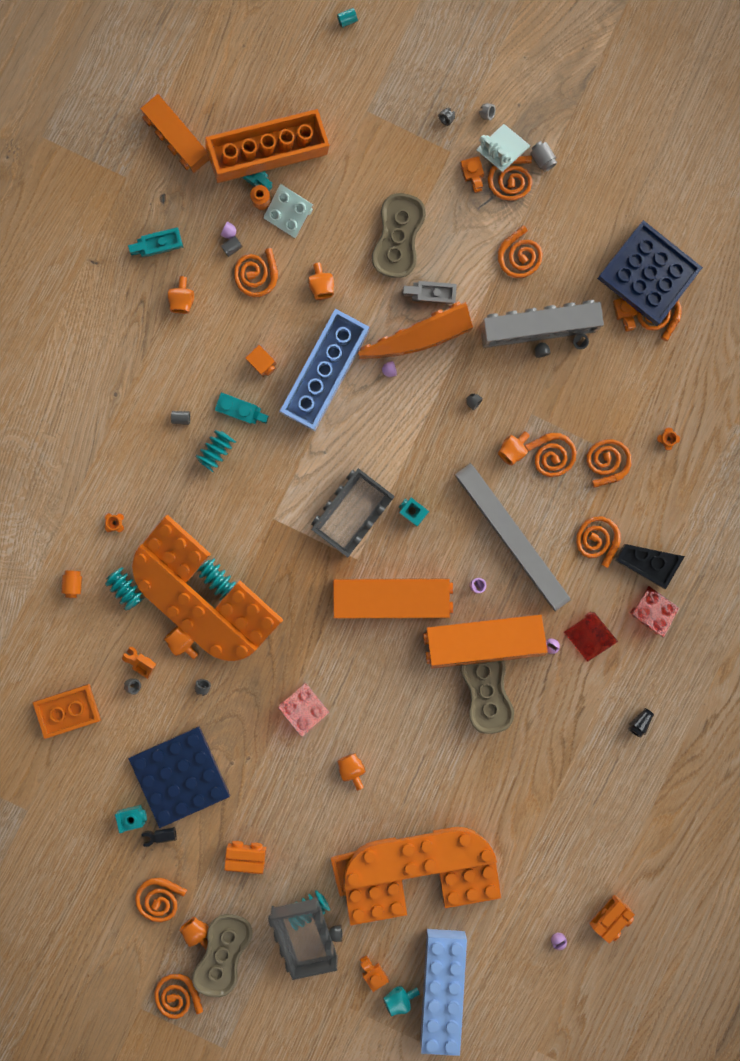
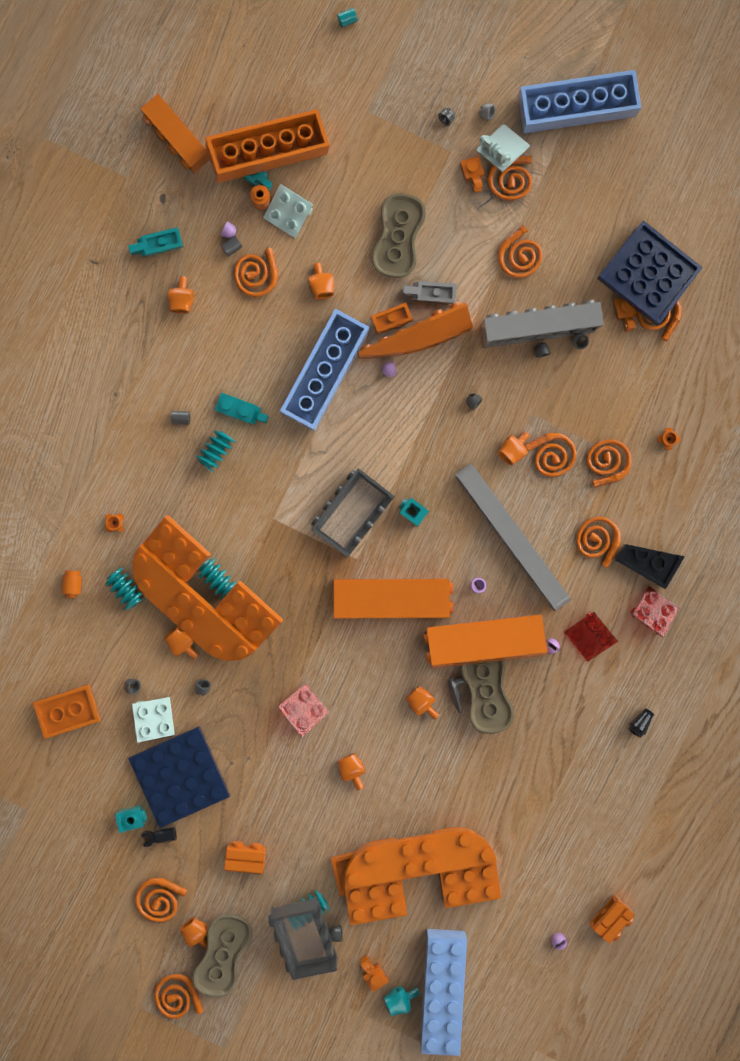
(141, 664): orange plate -> none
(153, 719): none -> light aqua hinge
(261, 361): orange brick -> none
(391, 318): none -> orange plate
(421, 701): none -> orange piece
(454, 691): none -> dark grey bar
(543, 156): light grey brick -> none
(579, 101): none -> light blue brick

